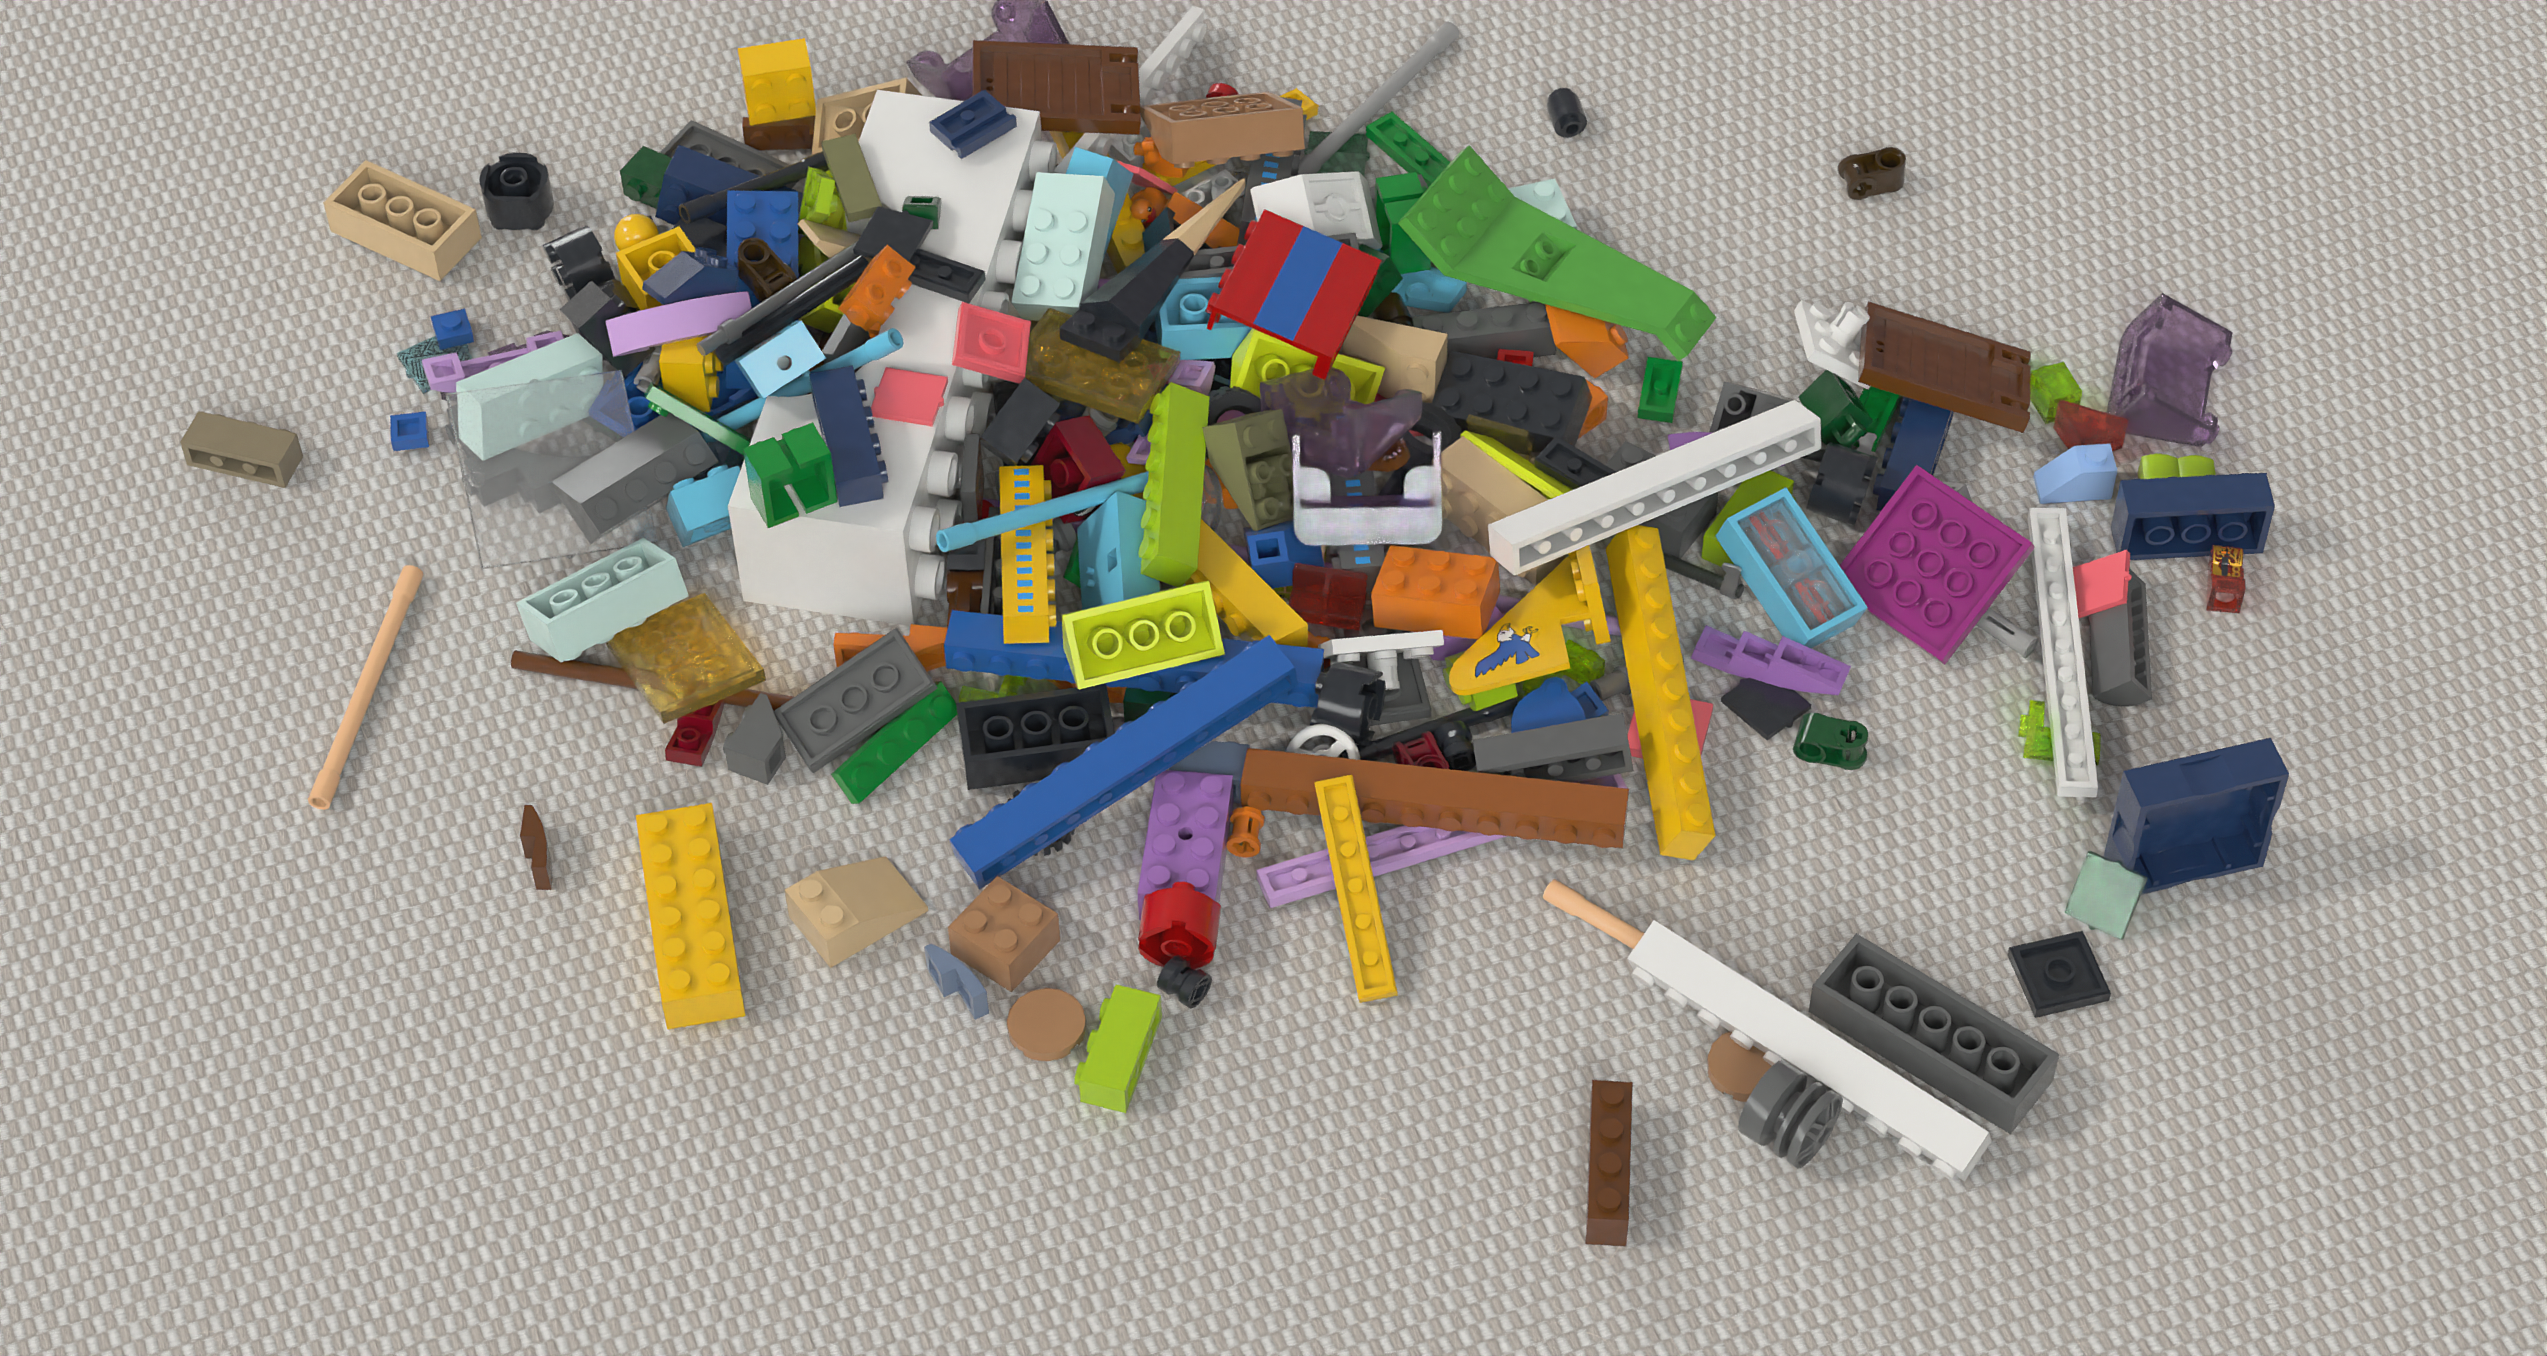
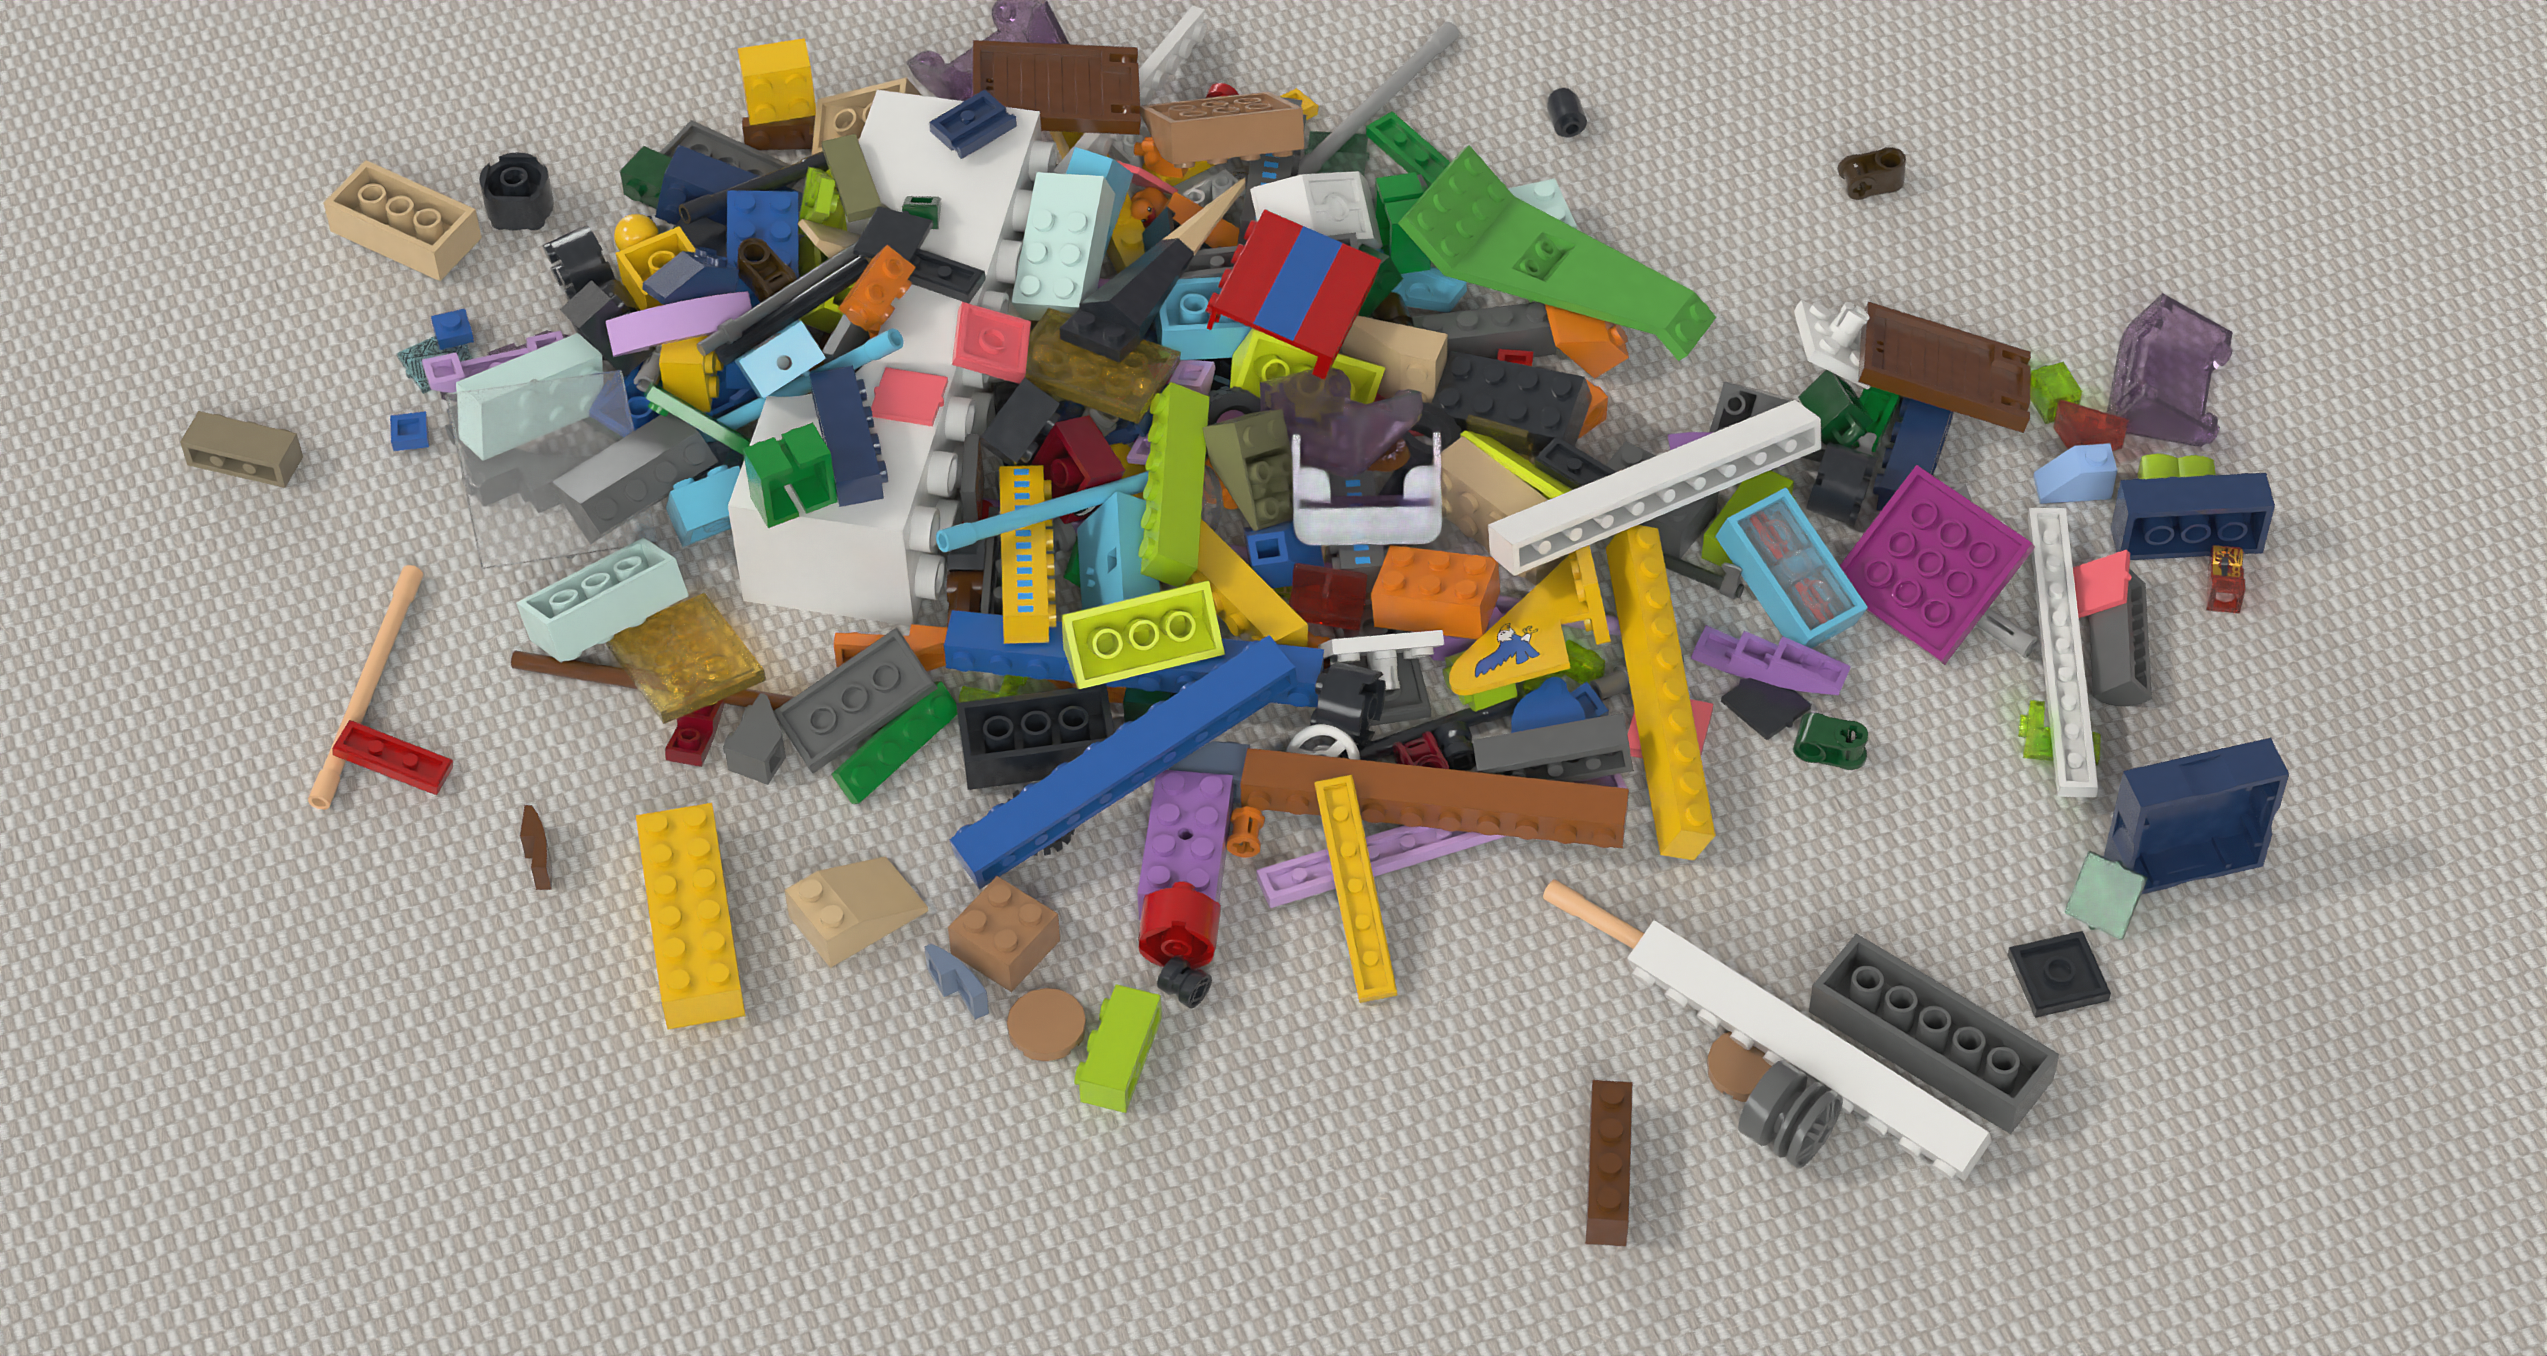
(392, 757): none -> red tile
(1660, 389): green plate -> none

